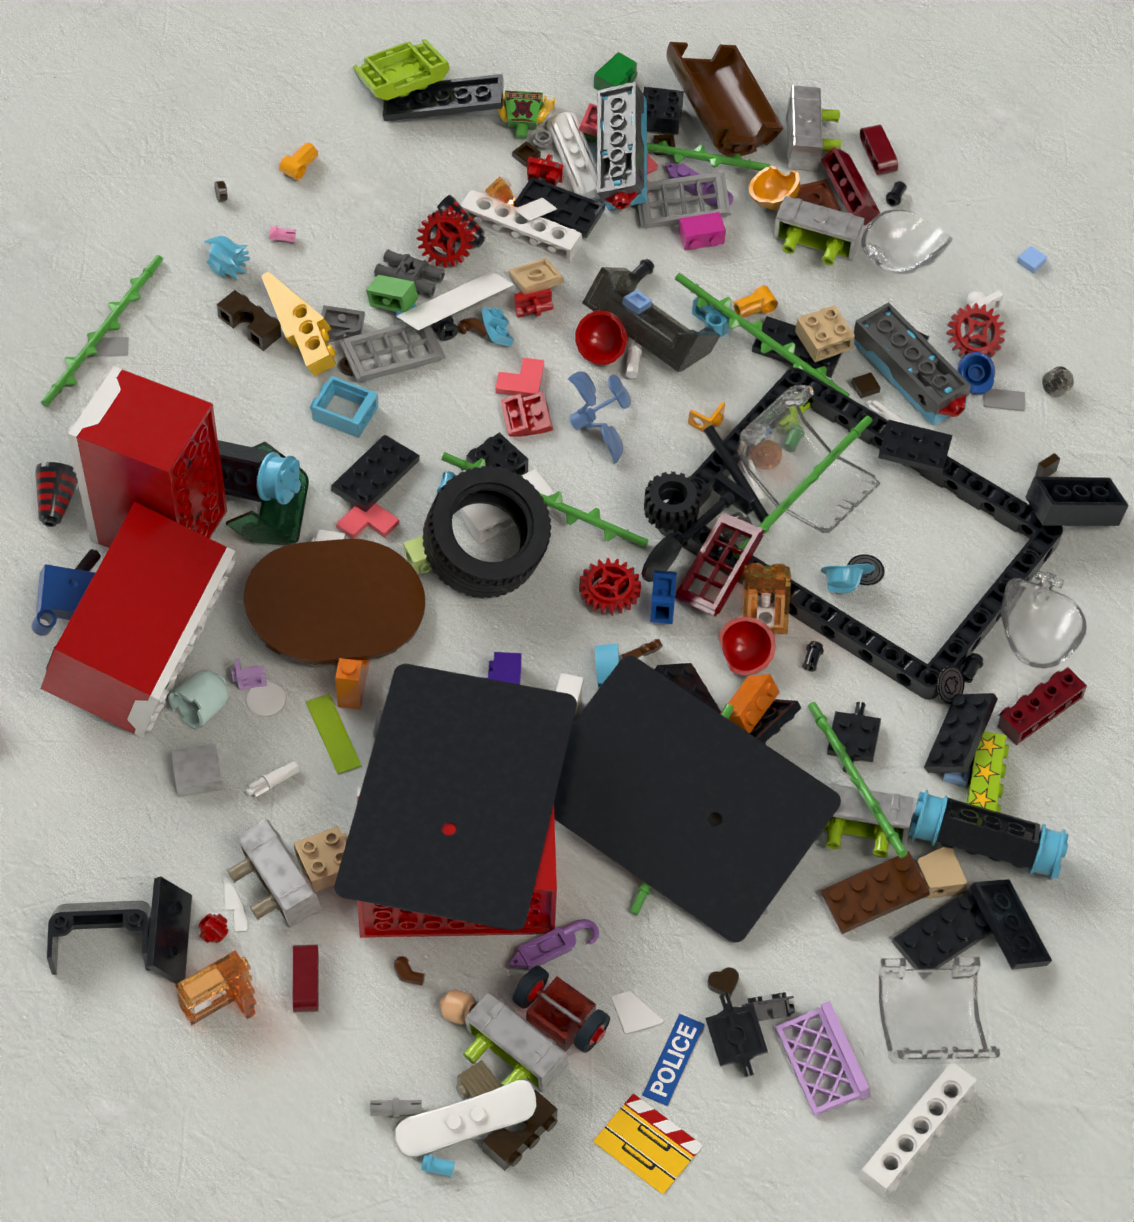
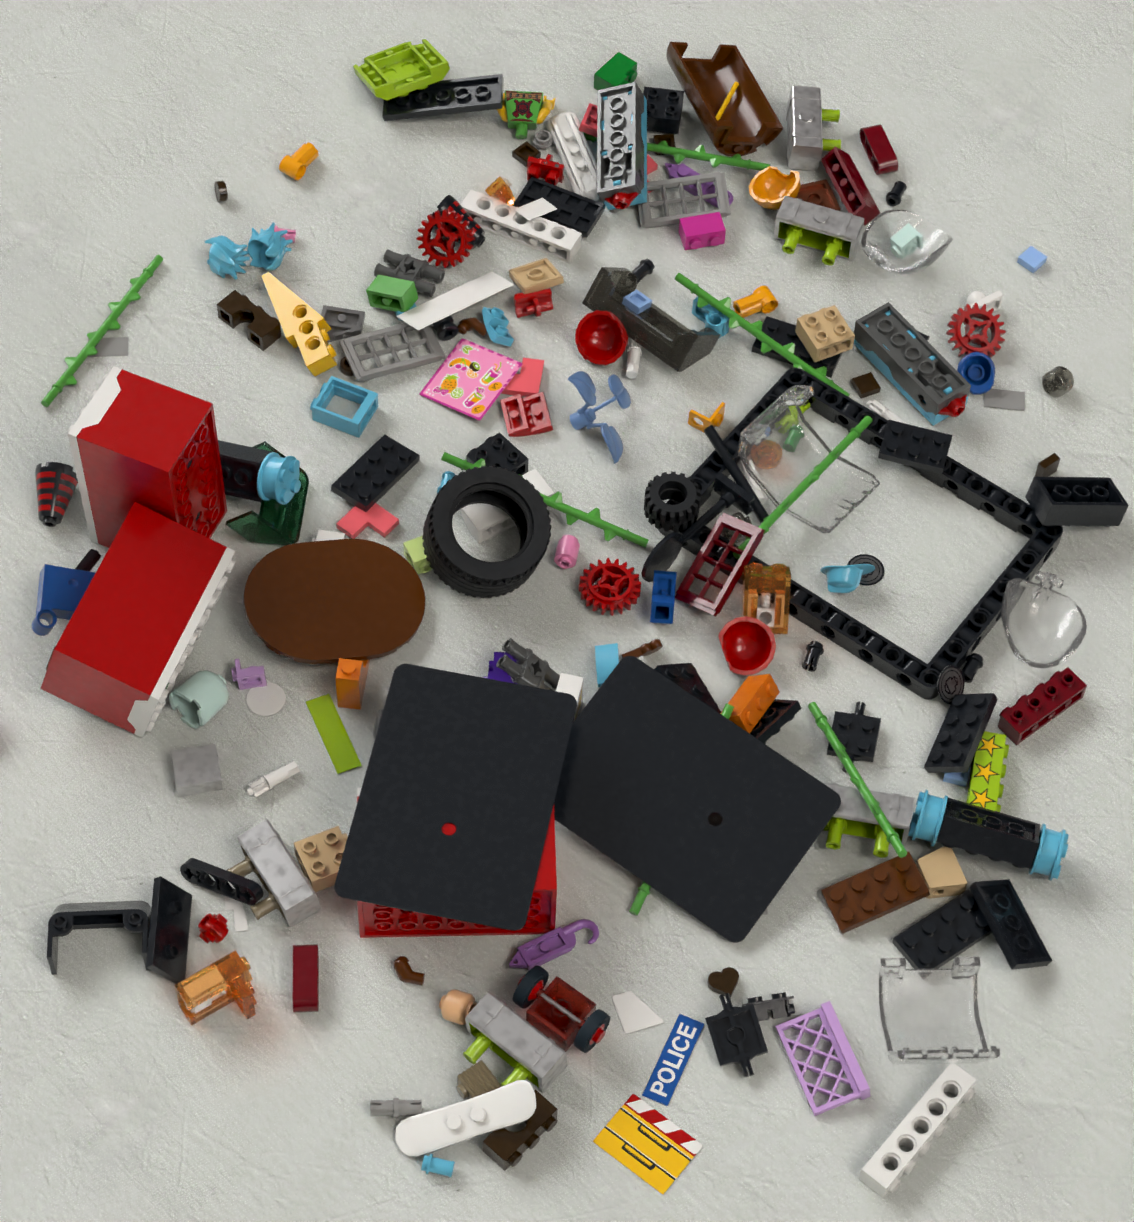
(198, 873): none -> black beam
(268, 248): none -> medium azure hair
(471, 379): none -> sticker
(529, 669): none -> dark grey pin
(567, 552): none -> bright pink brick
(727, 100): none -> yellow axle
(906, 241): none -> light aqua brick

